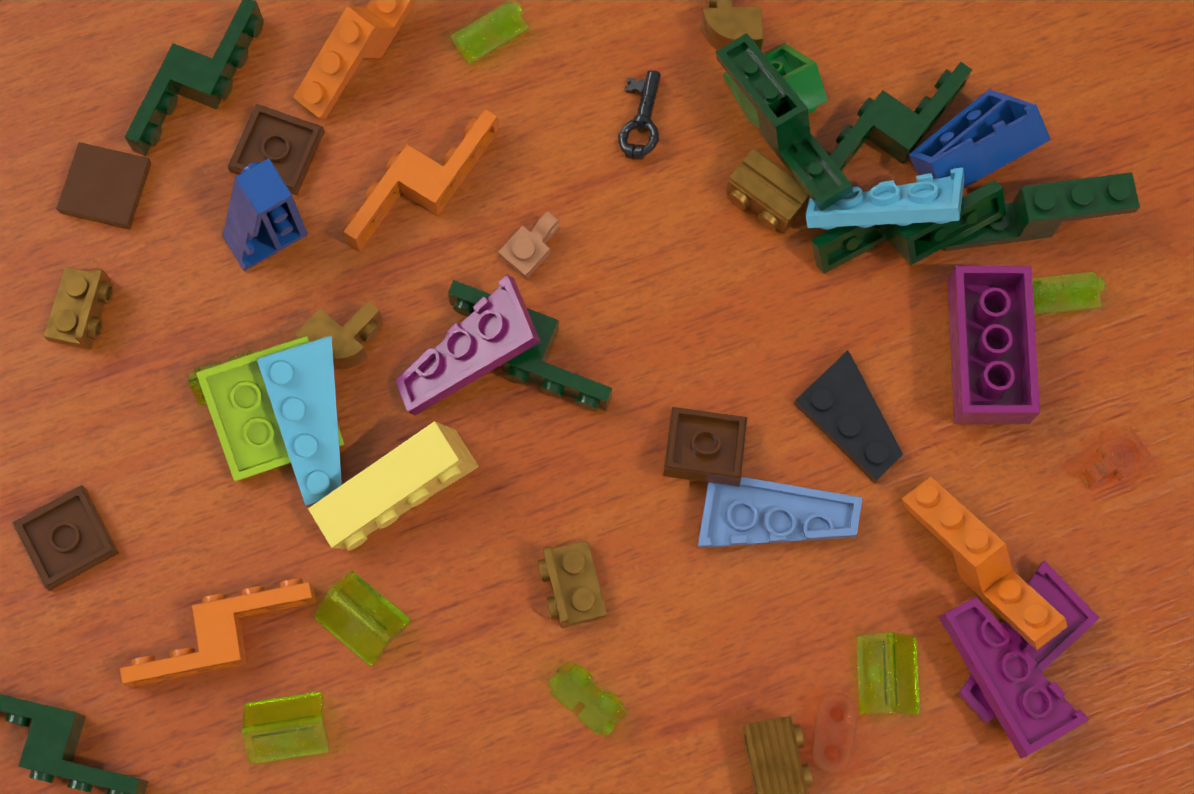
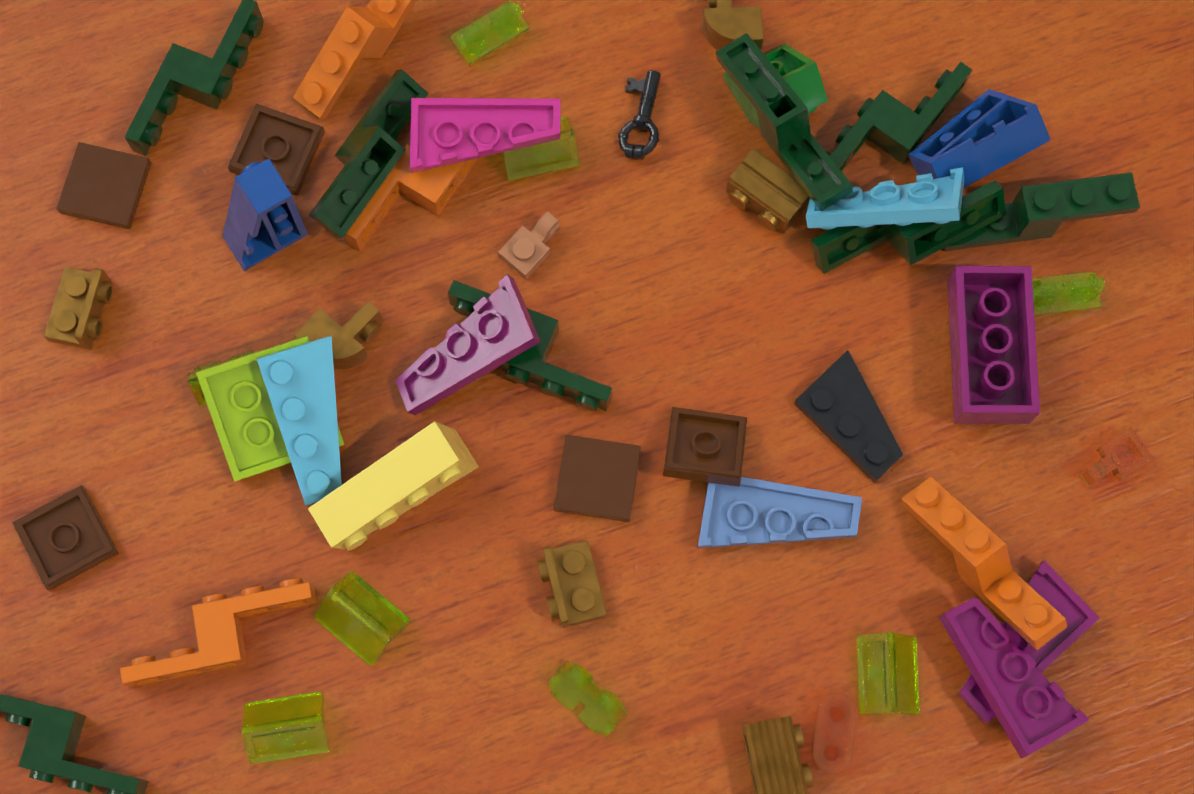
(368, 155): none -> dark green bracket
(471, 128): none -> dark pink wing
(544, 156): none -> clear neon green panel
(597, 478): none -> reddish brown tile

